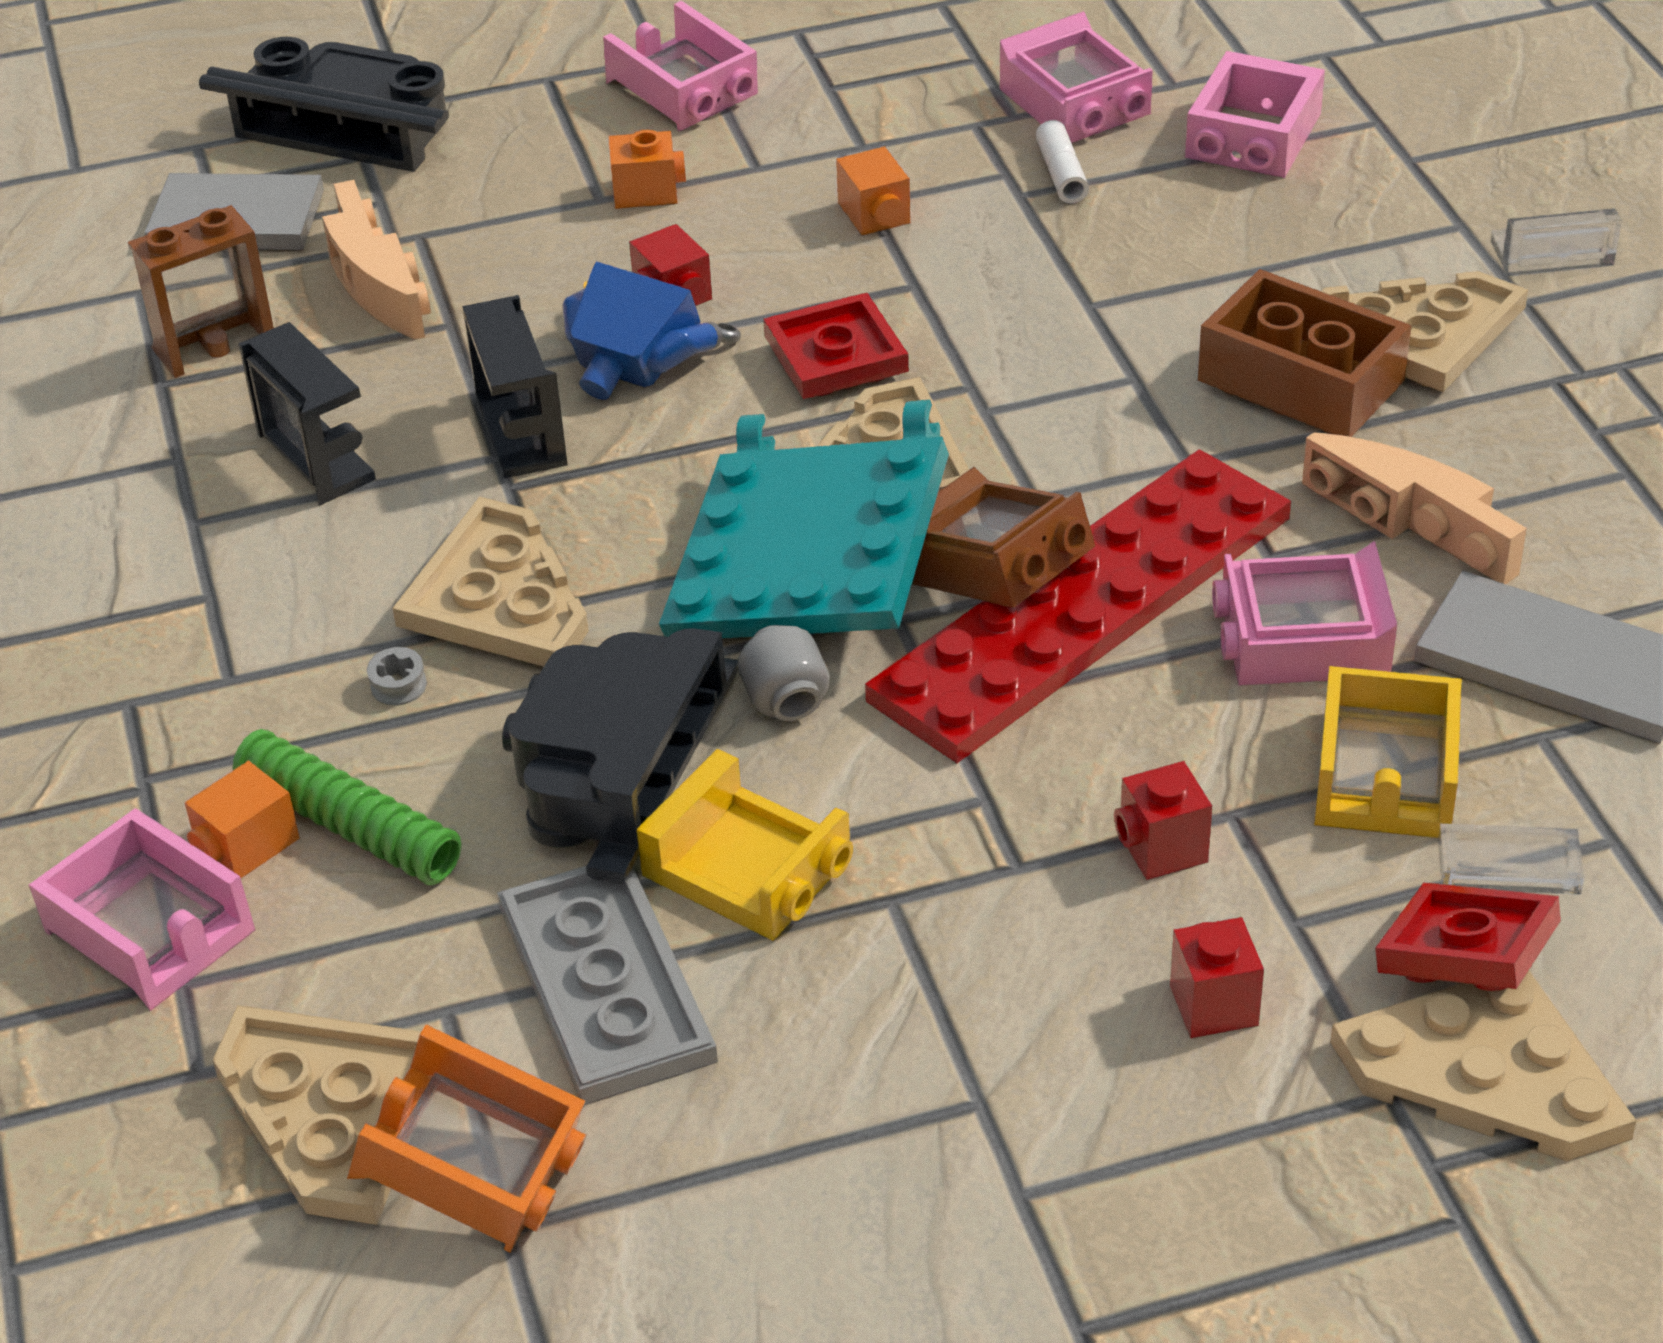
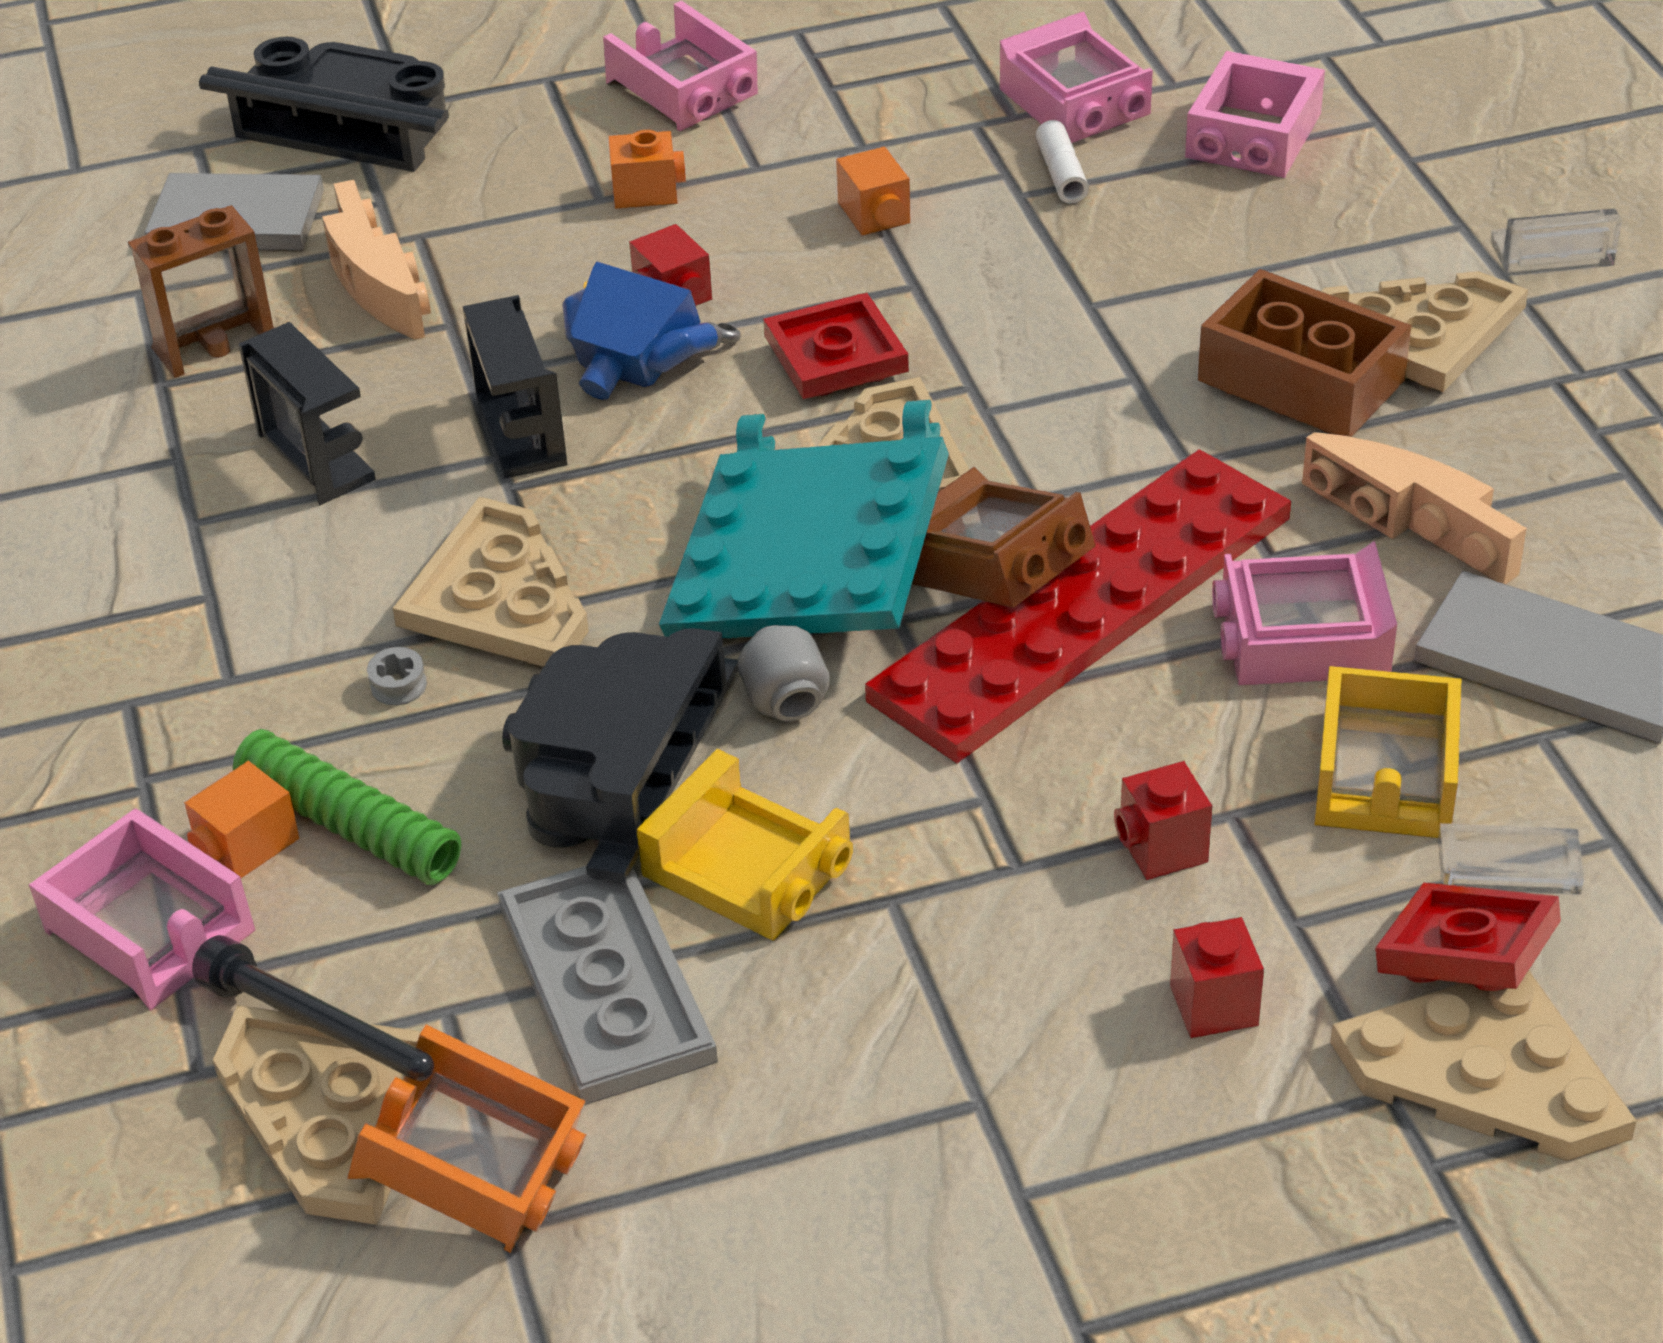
(230, 970): none -> black piece

